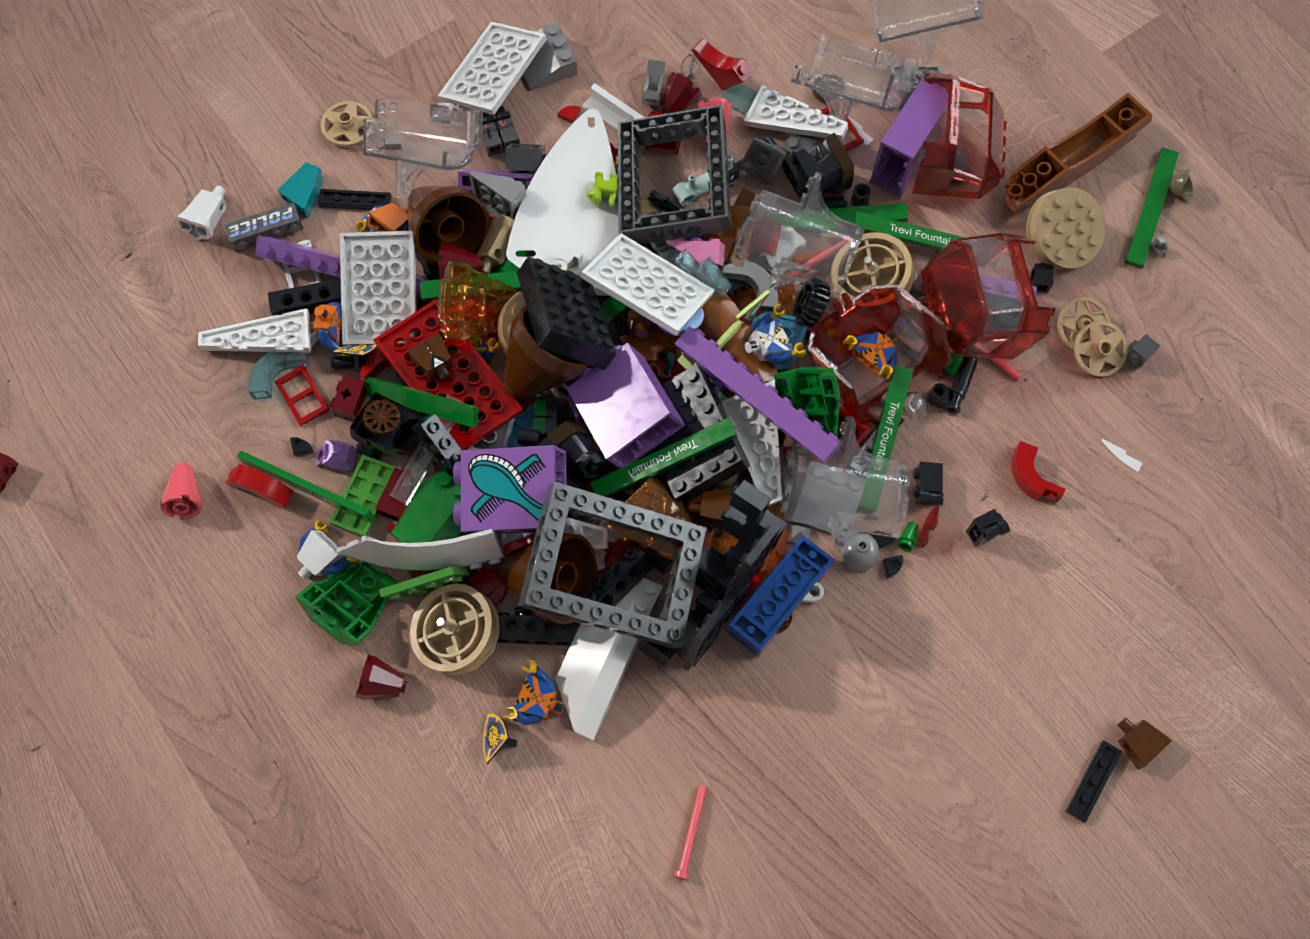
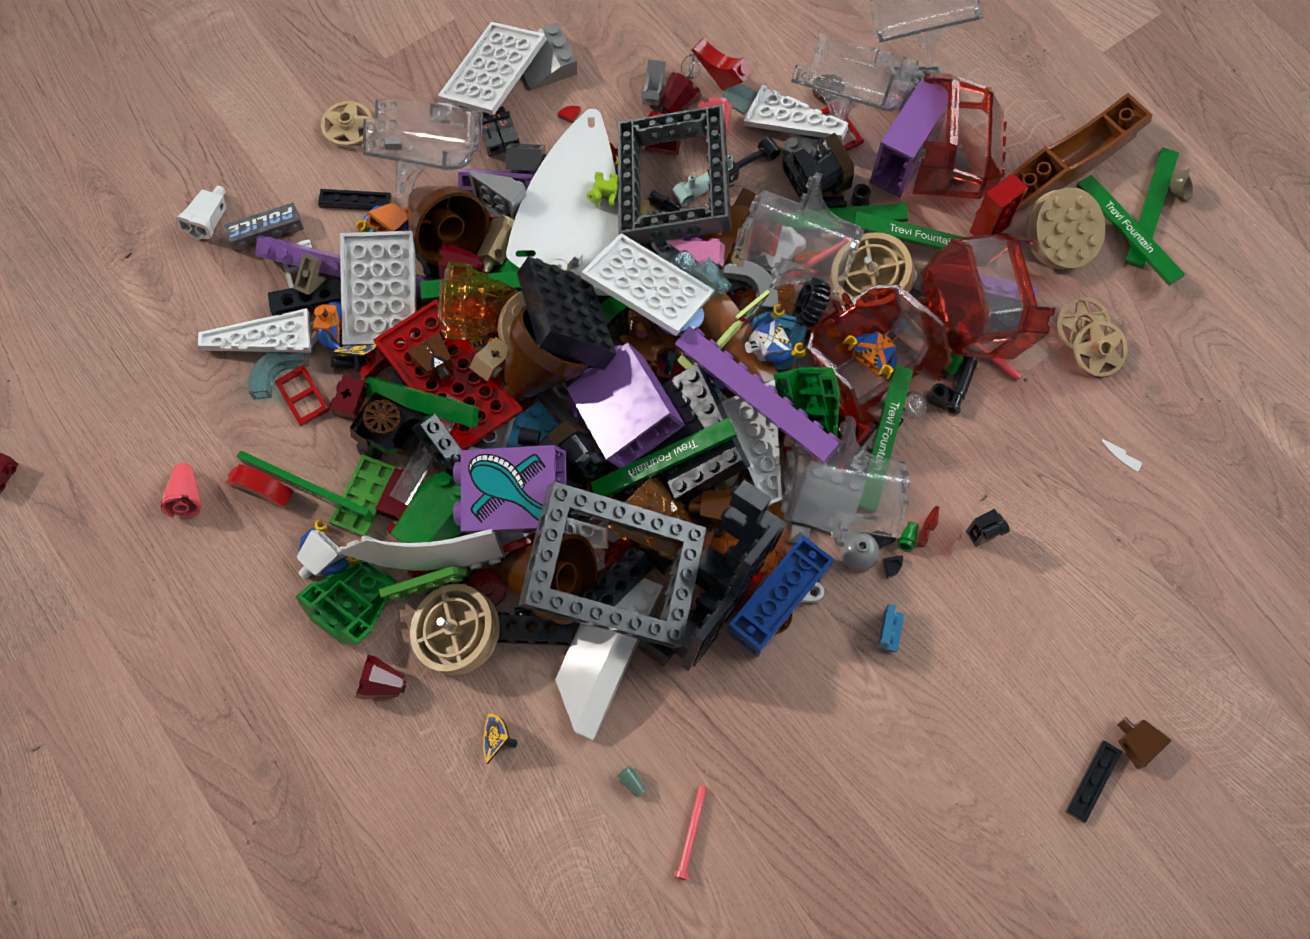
(300, 447): black tile -> none
(303, 188): teal slope -> none
(307, 276): none -> dark tan slope
(337, 455): medium lavender piece -> none
(490, 359): none -> tan brick
(535, 698): torso -> none
(547, 415): hips -> none
(610, 107): white panel -> none
(630, 779): none -> sand green cone
(762, 160): flat silver slope -> none
(867, 139): white sticker -> none
(890, 629): none -> dark azure bracket
(928, 484): black hinge -> none
(999, 207): none -> red brick
(1027, 477): red arch -> none
(1042, 277): black brick -> none
(1132, 231): none -> green tile
(1142, 350): dark grey brick -> none
(1160, 246): light grey tile -> none

